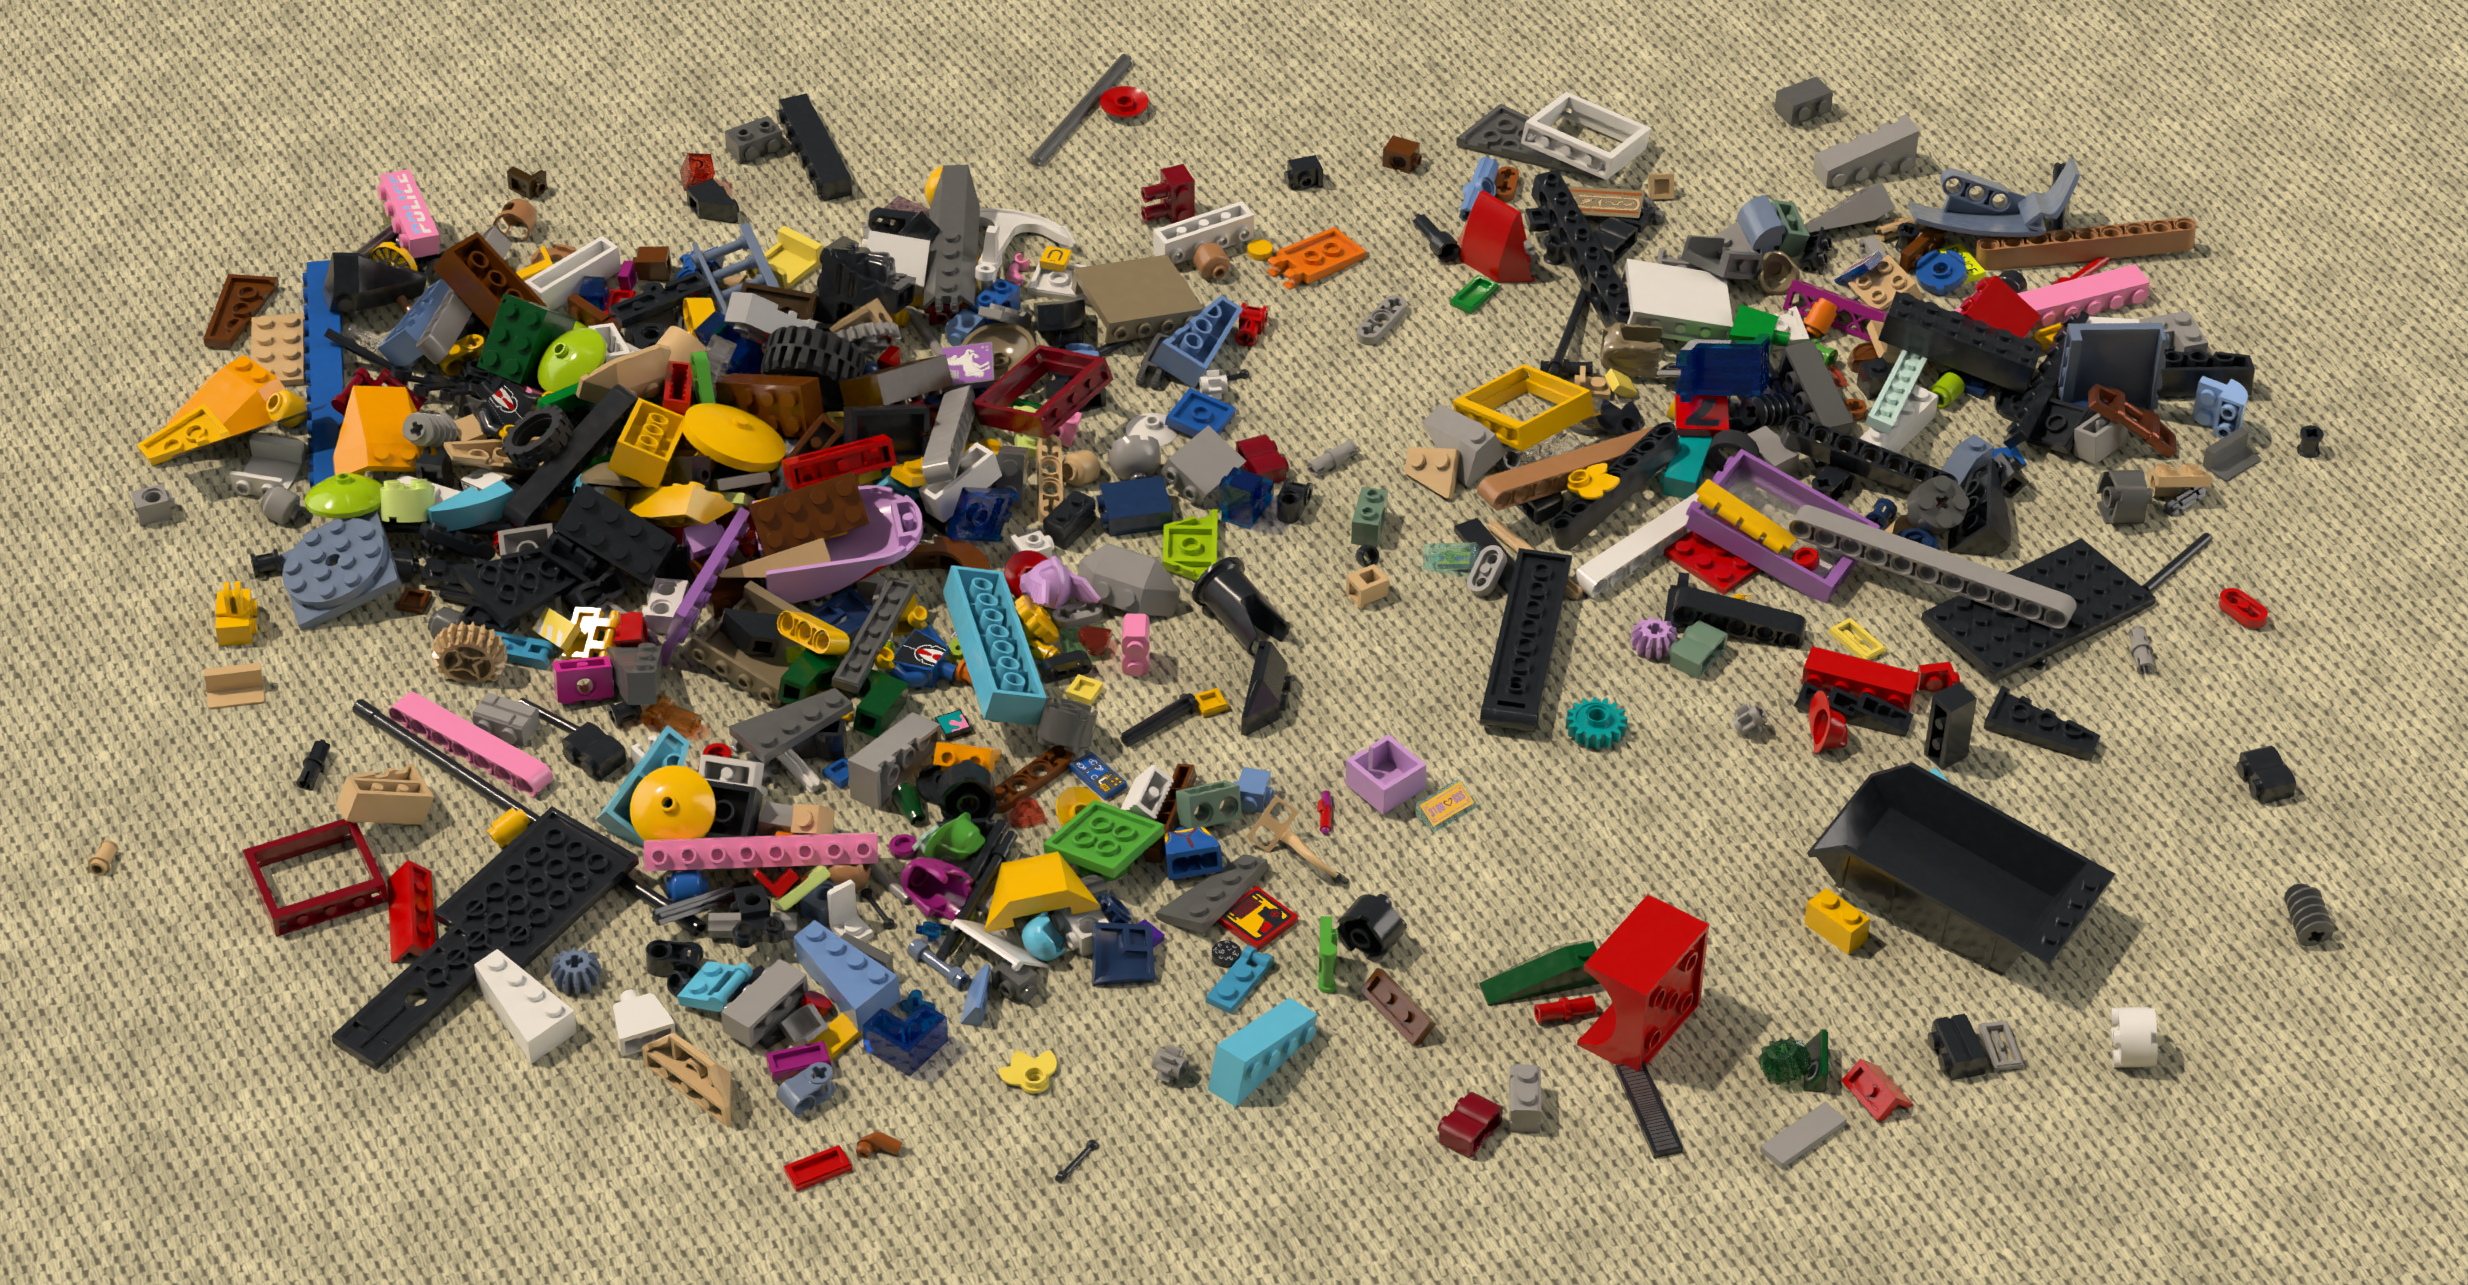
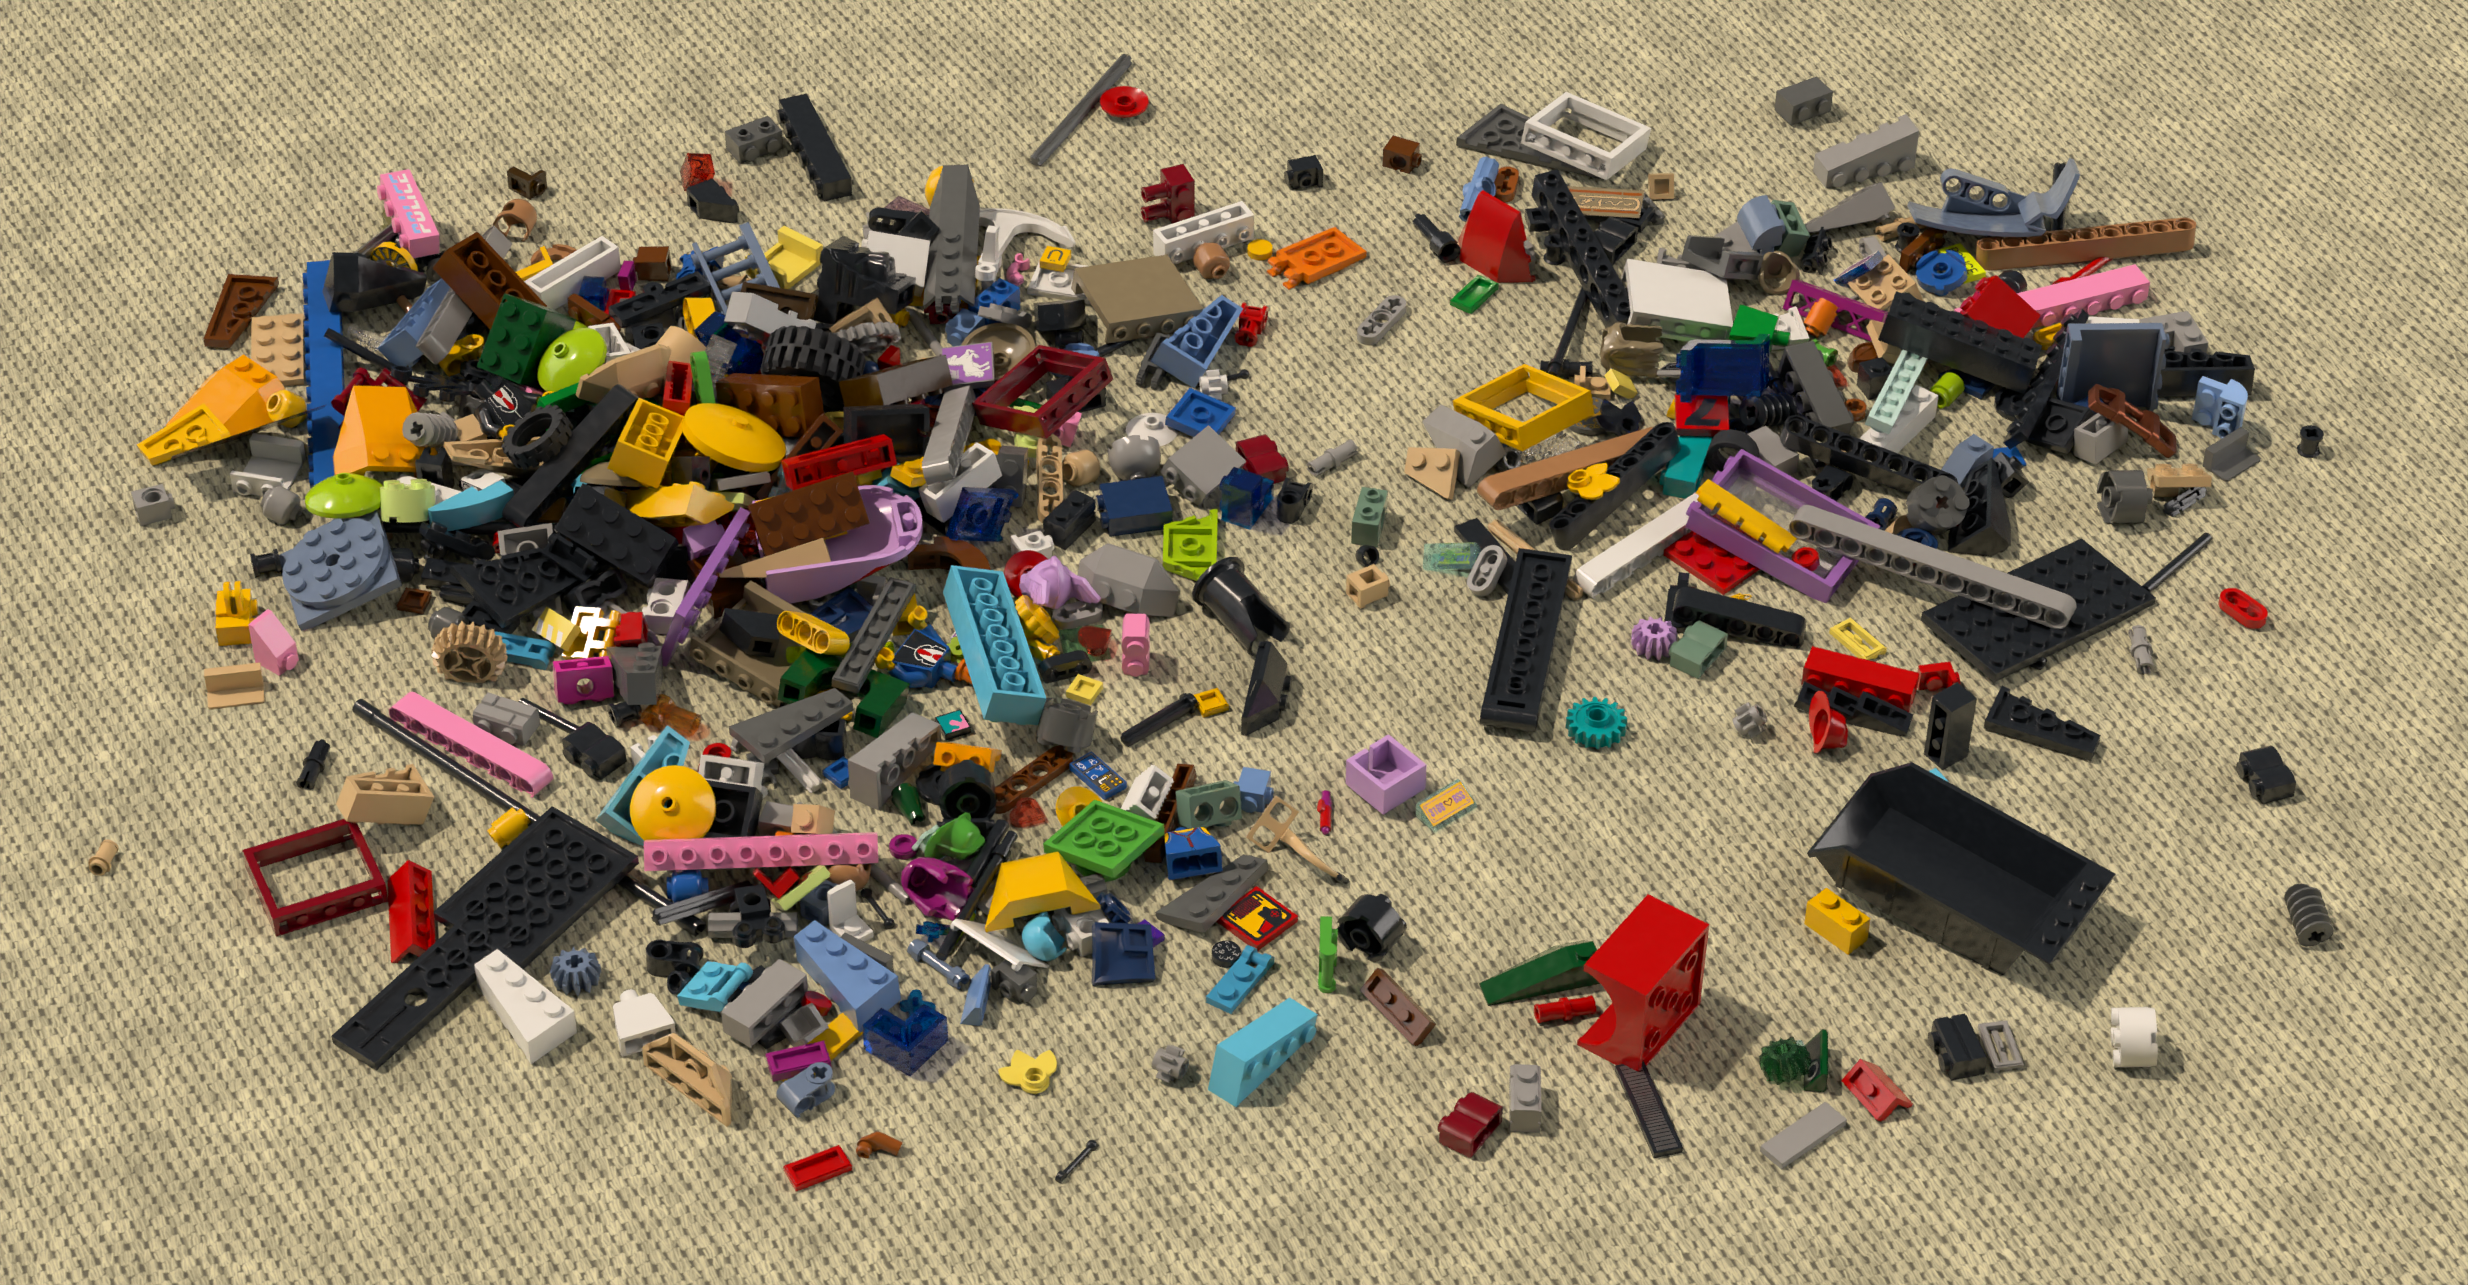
(272, 644): none -> bright pink slope

